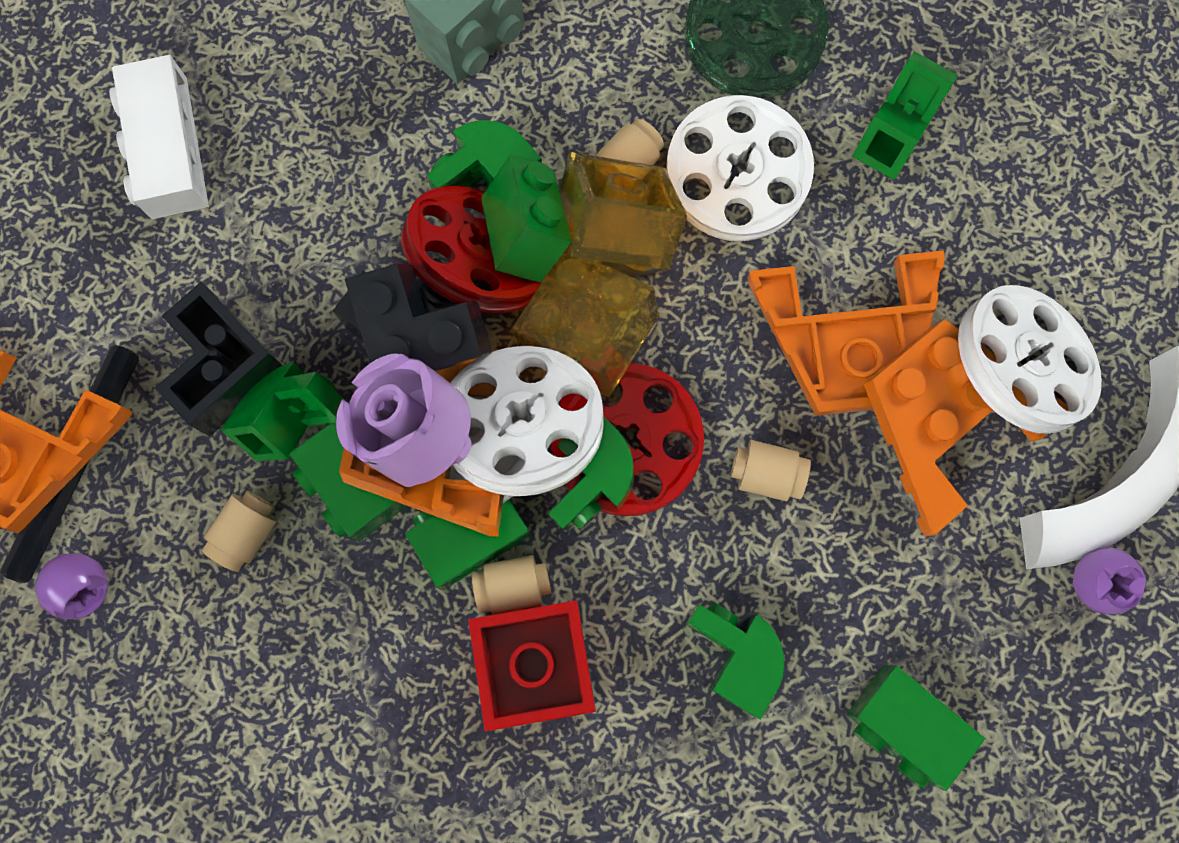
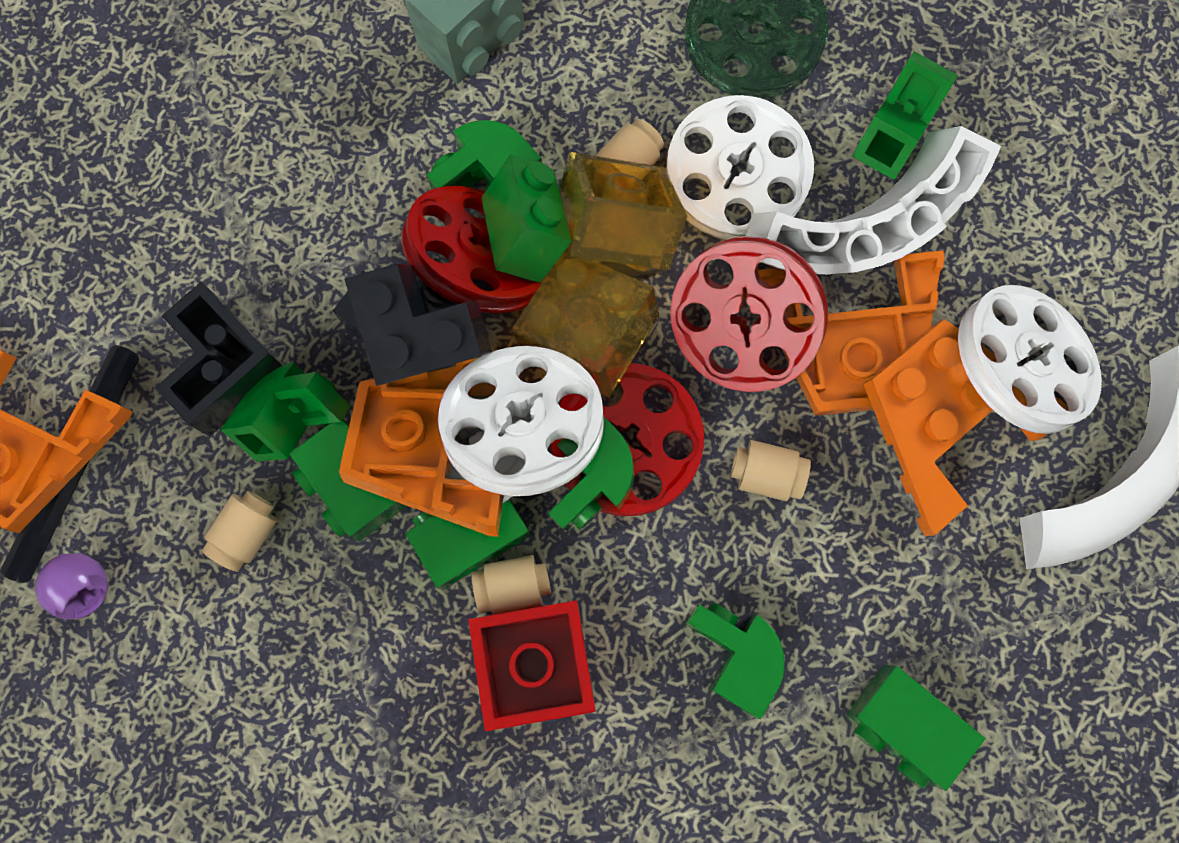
(158, 137): white brick -> none
(405, 420): lavender brick -> none
(768, 300): none -> wedge
(902, 220): none -> white brick
(1109, 581): medium lavender piece -> none

